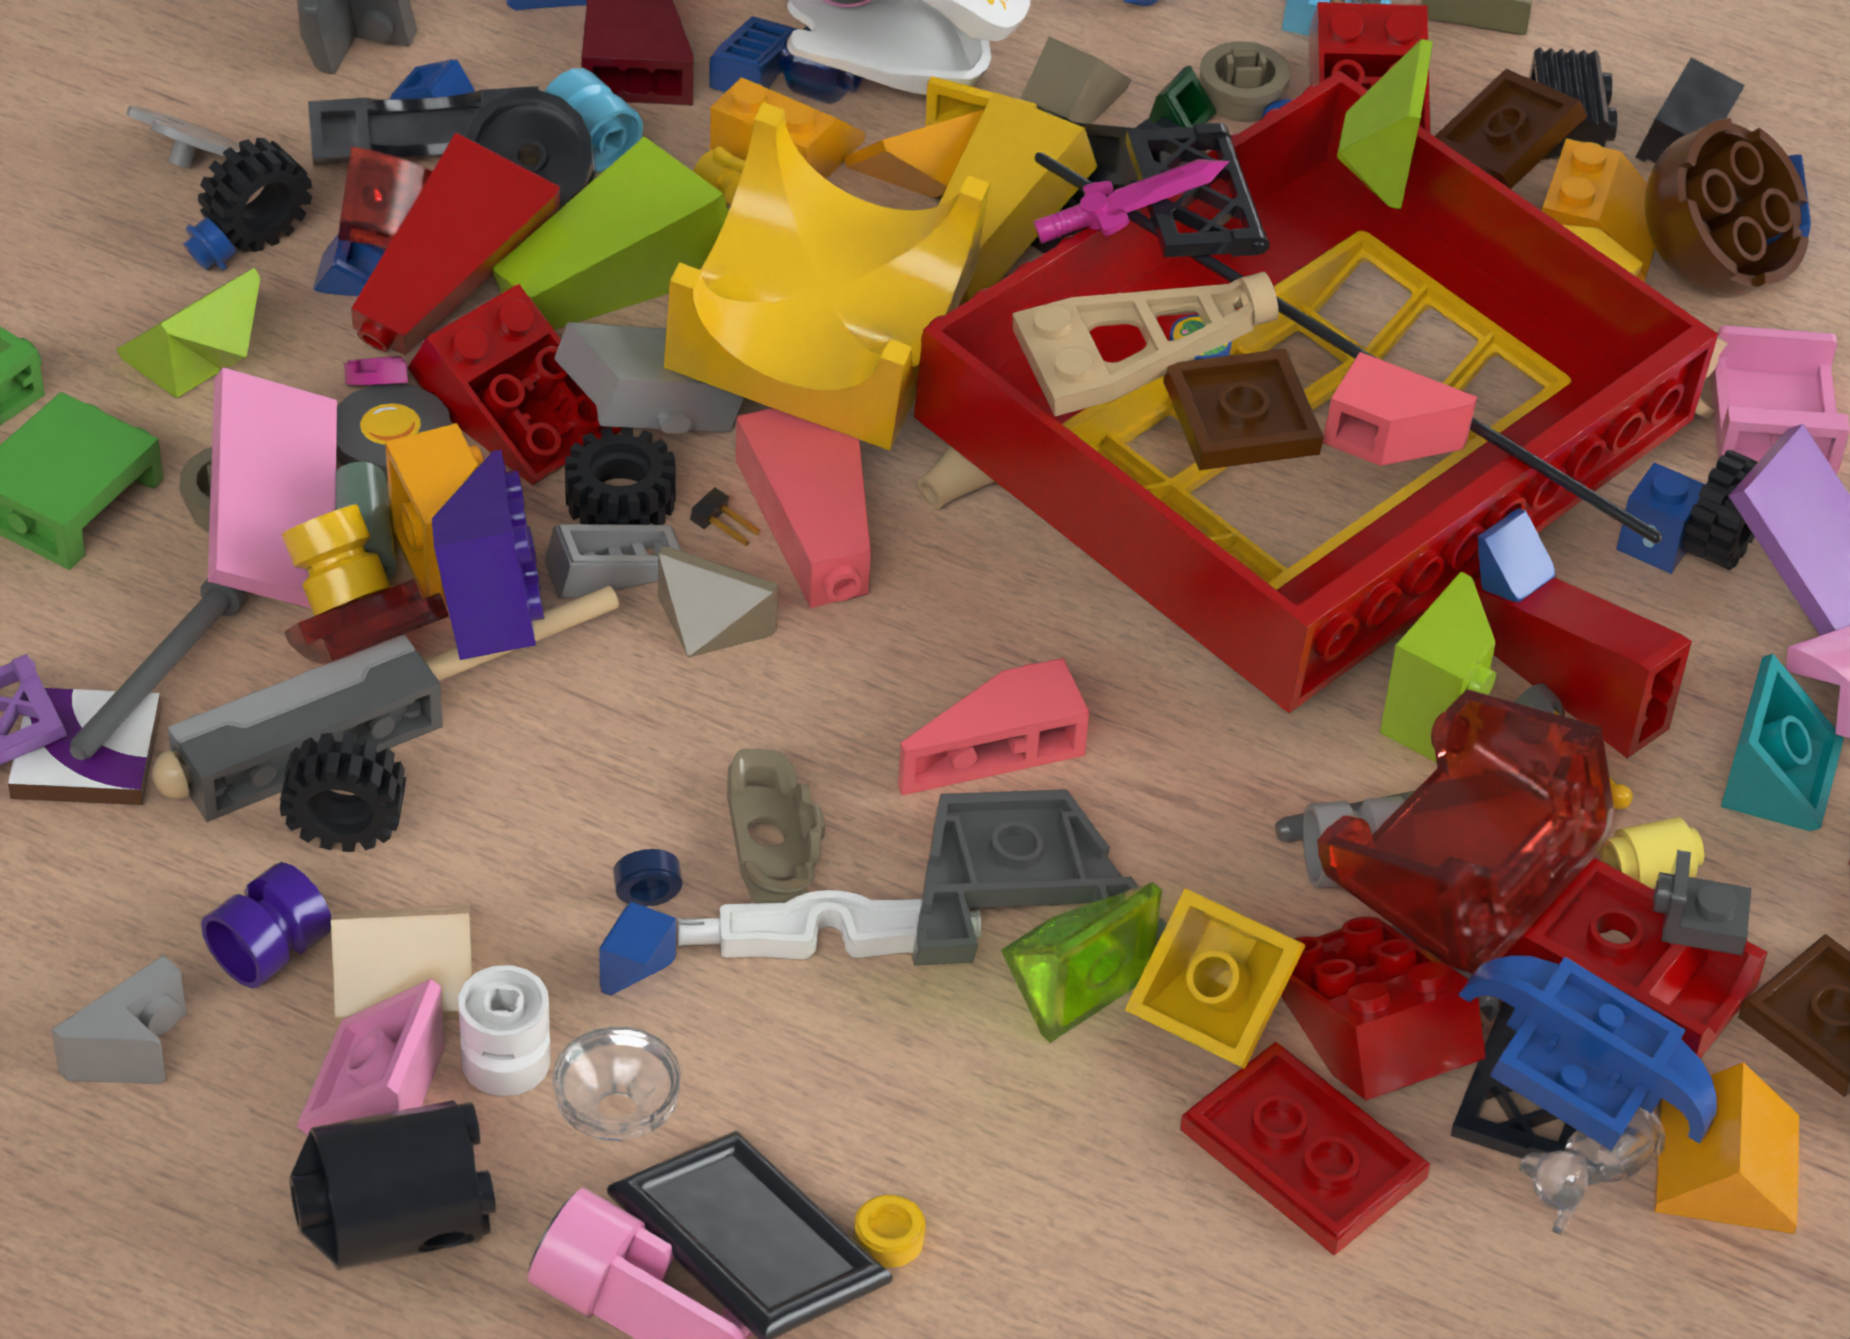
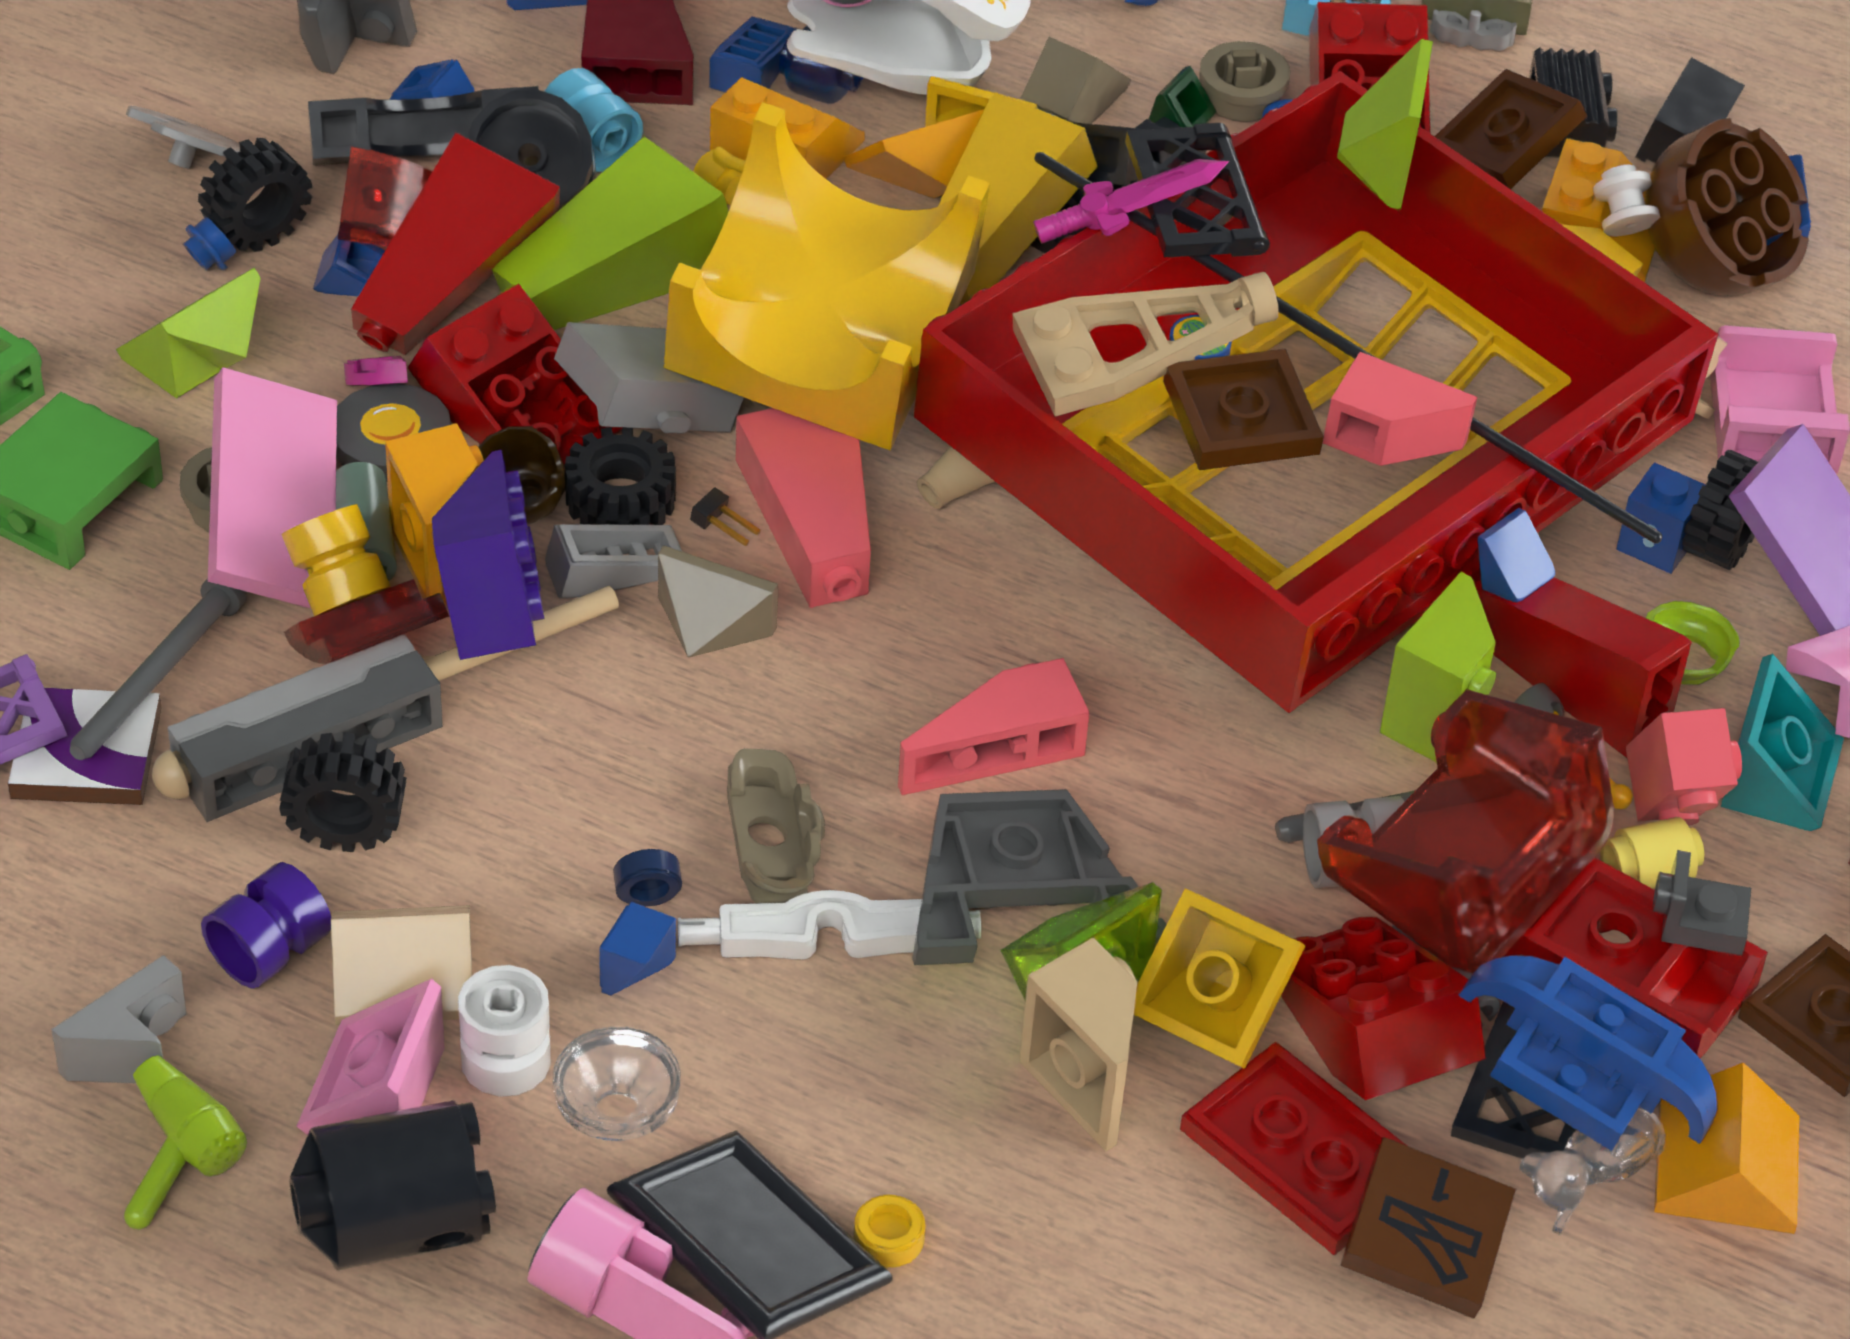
(195, 1129): none -> lime piece
(537, 463): none -> dark brown hair
(1081, 1035): none -> tan slope
(1428, 1227): none -> reddish brown tile
(1483, 35): none -> light grey piece
(1623, 191): none -> white wheel
(1683, 765): none -> coral brick
(1701, 626): none -> lime piece

